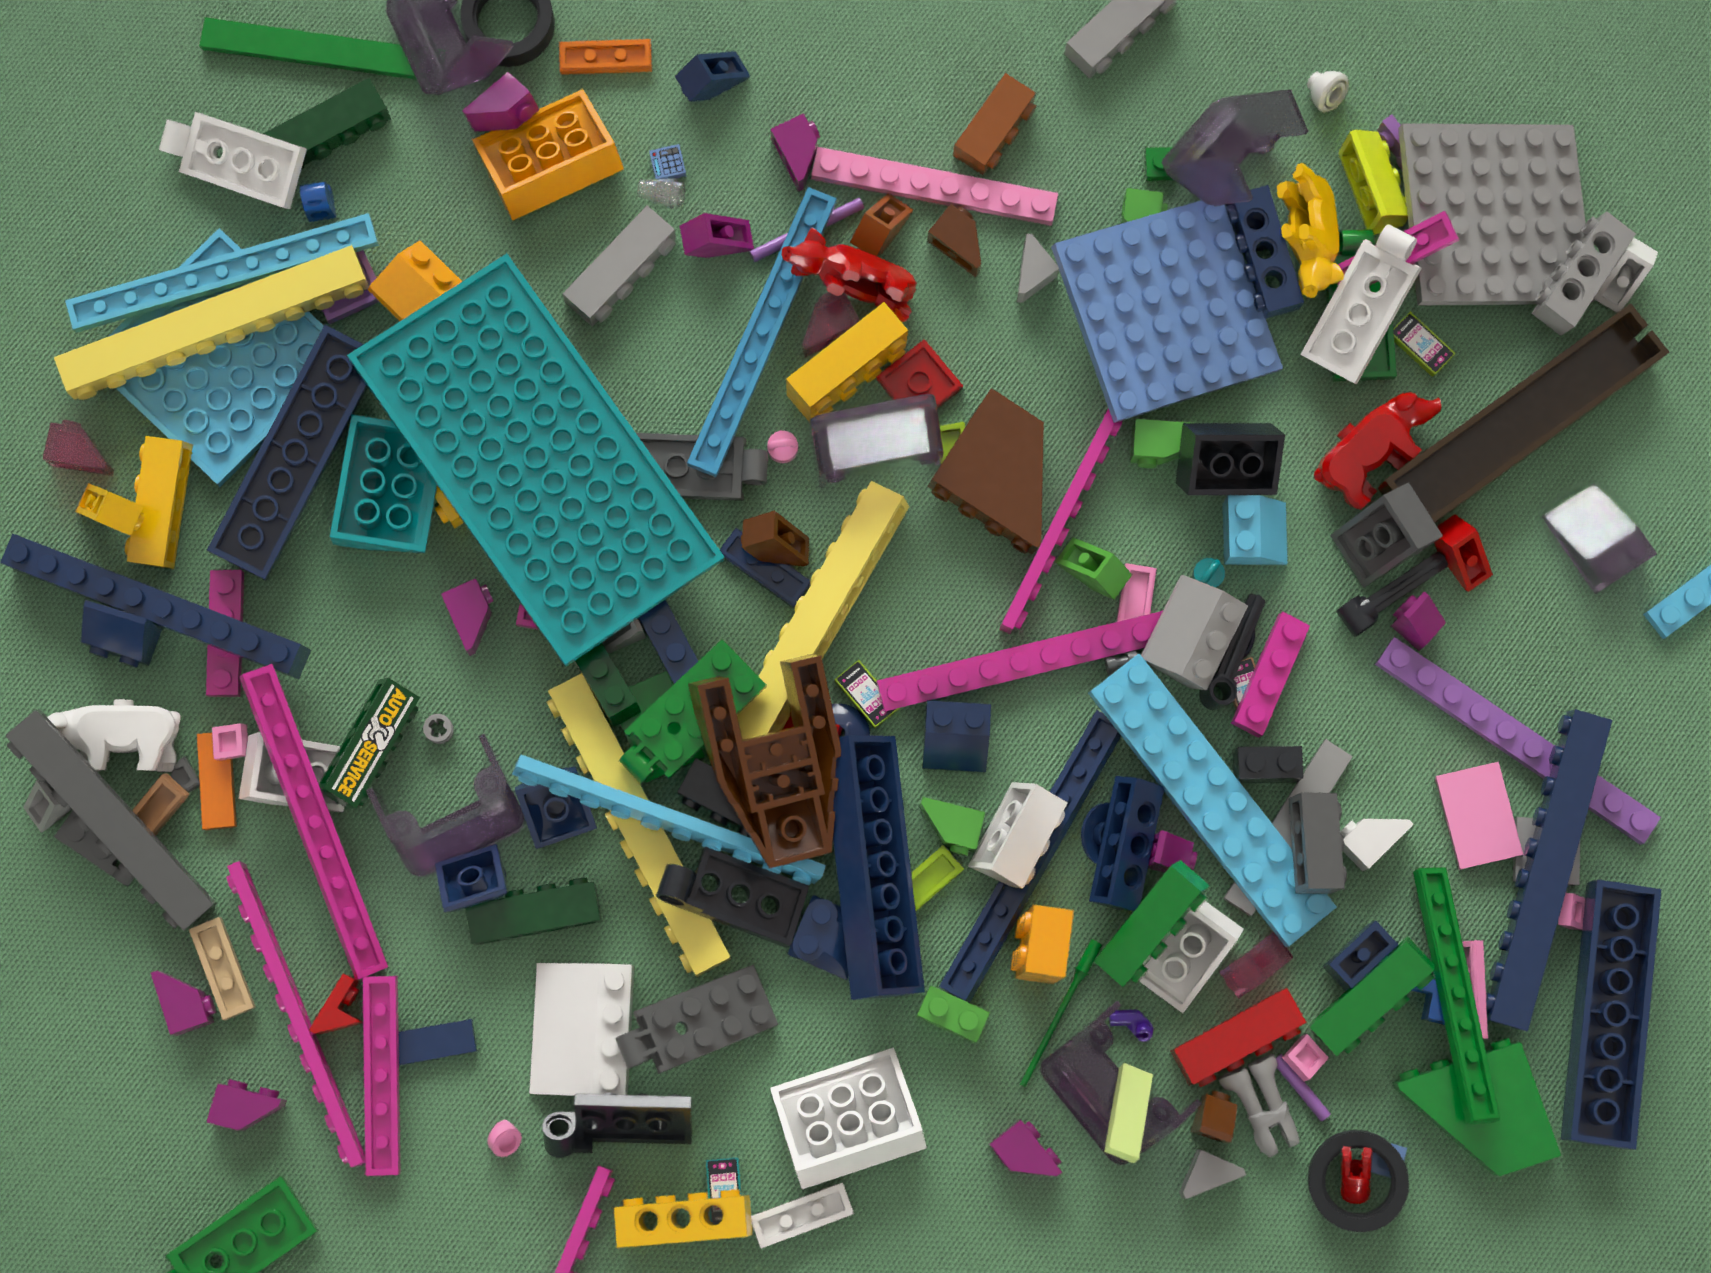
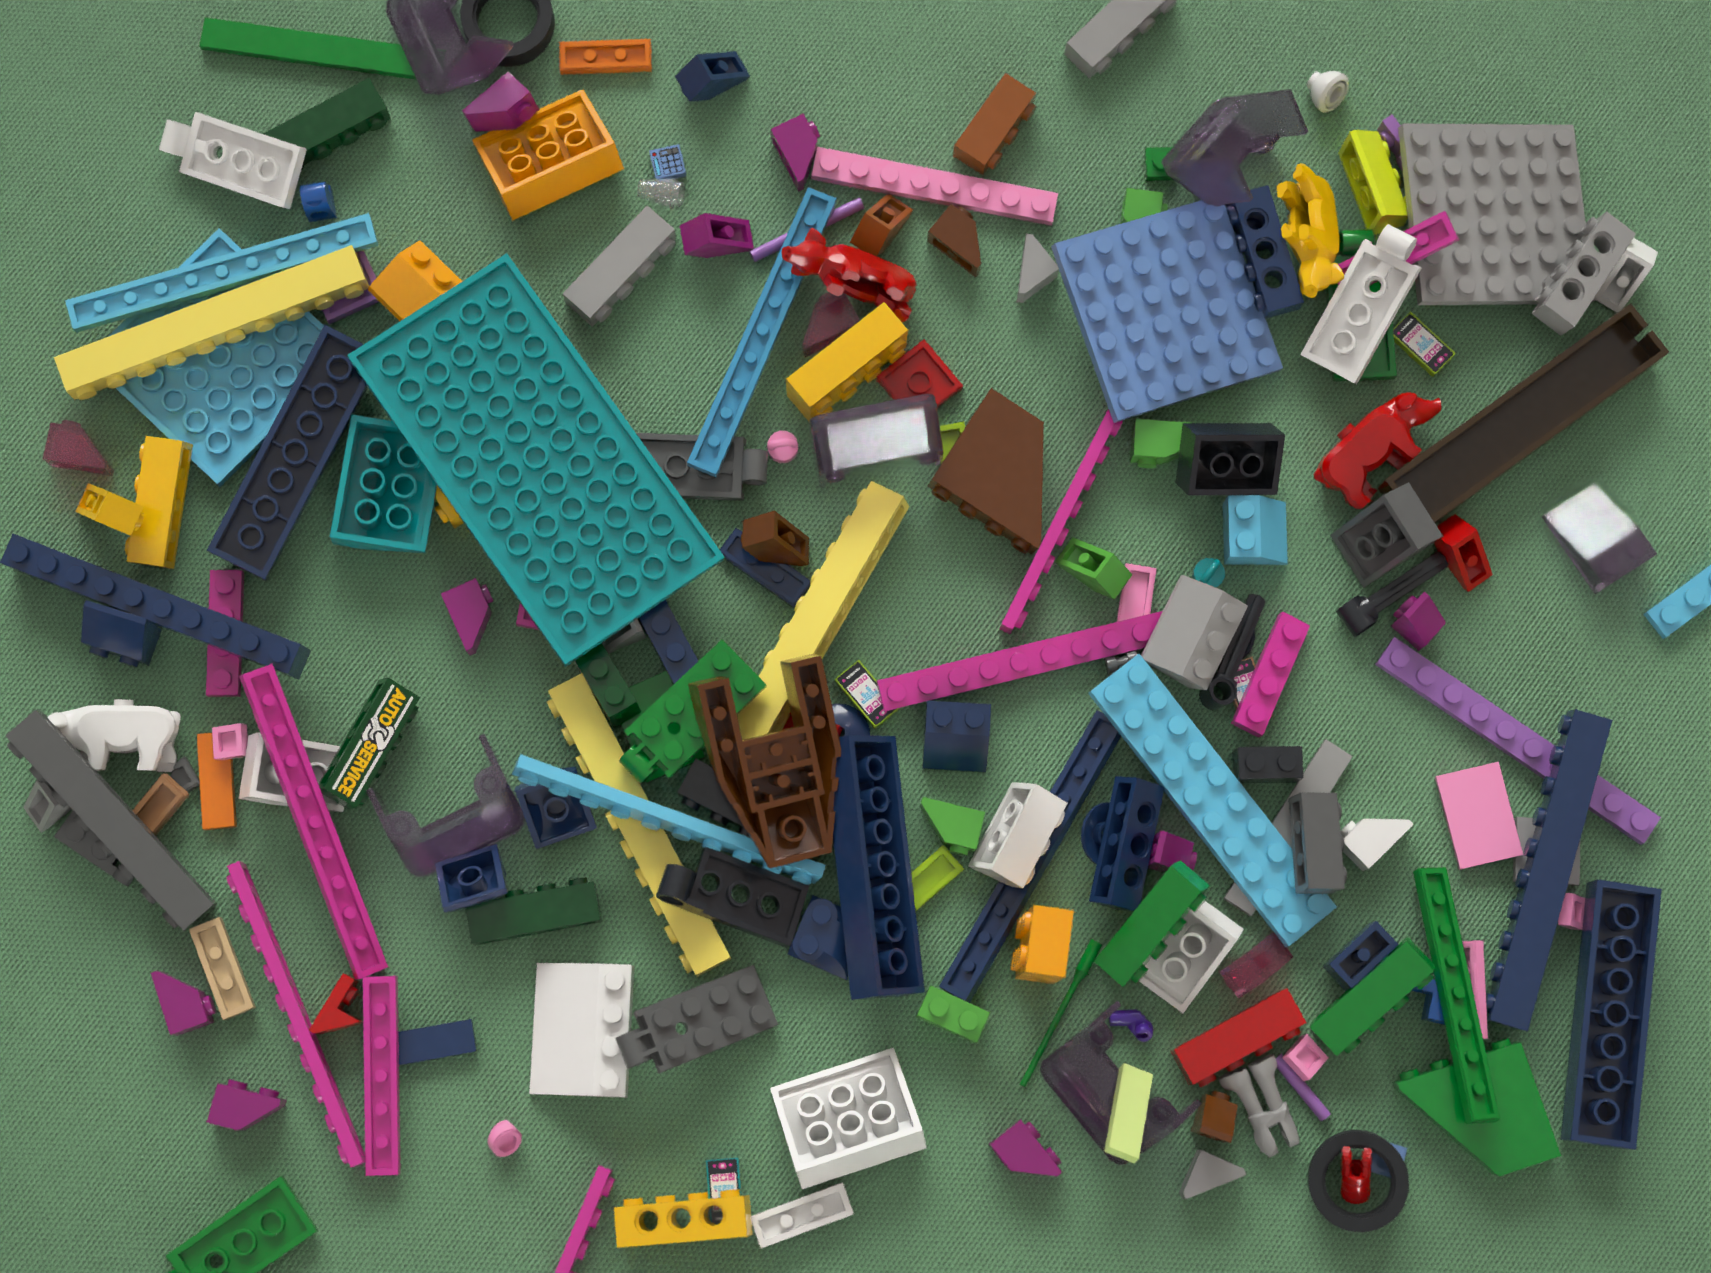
(447, 725): light grey bush -> none
(618, 1120): black hinge -> none

